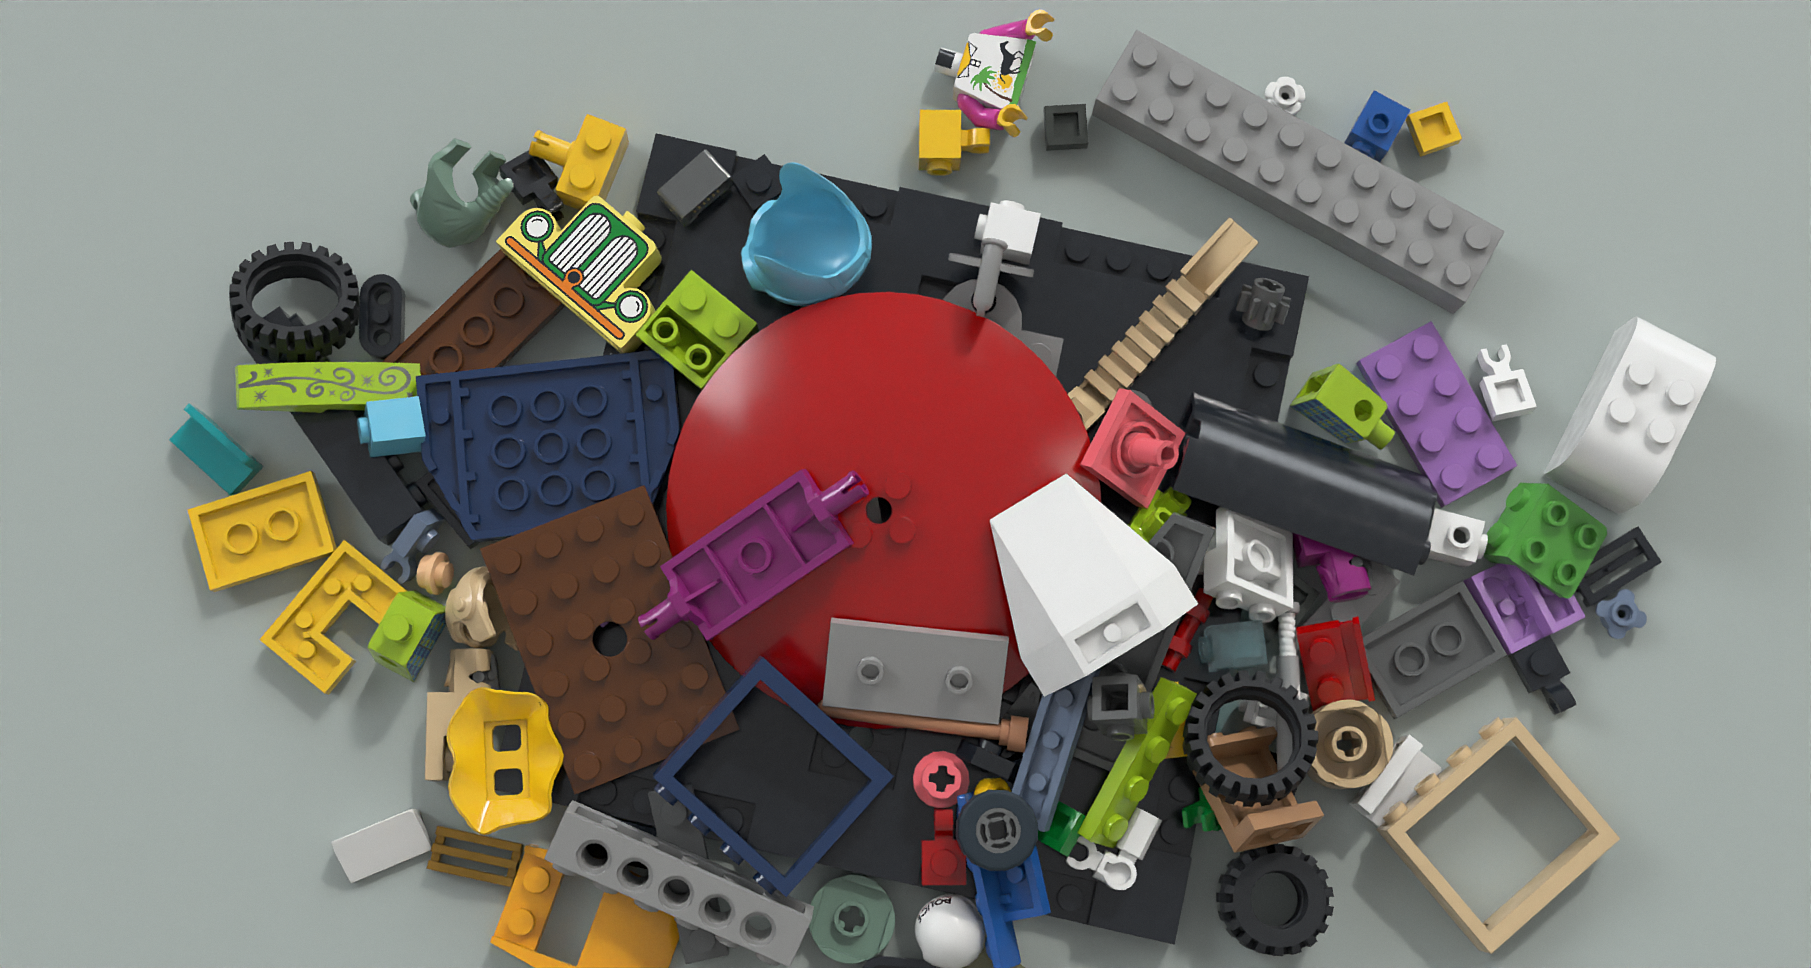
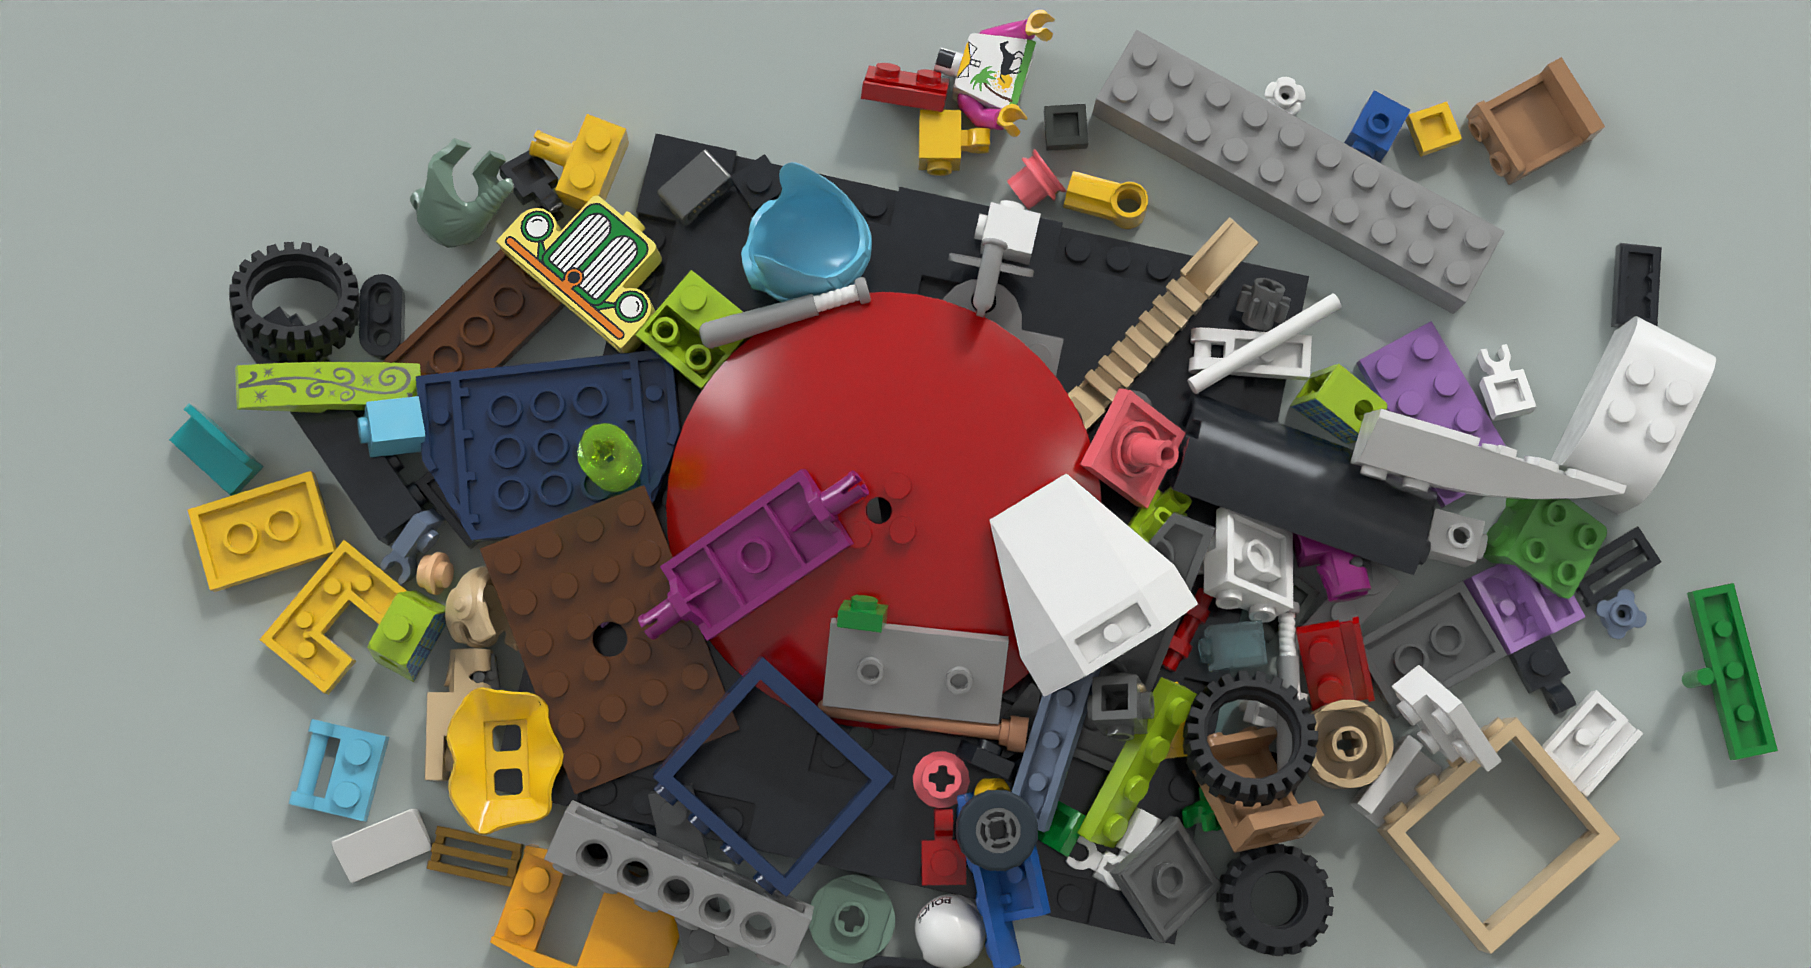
(353, 773): none -> medium azure plate
(597, 445): none -> clear neon green piece
(773, 316): none -> light grey piece
(862, 614): none -> green plate
(918, 90): none -> red plate
(1035, 181): none -> coral piece
(1101, 199): none -> yellow piece
(1166, 879): none -> dark grey plate
(1264, 343): none -> white bar
(1285, 361): none -> white plate
(1442, 720): none -> white plate
(1454, 462): none -> white wedge
(1534, 122): none -> medium nougat panel
(1591, 742): none -> white plate
(1636, 283): none -> black plate
(1730, 672): none -> green plate

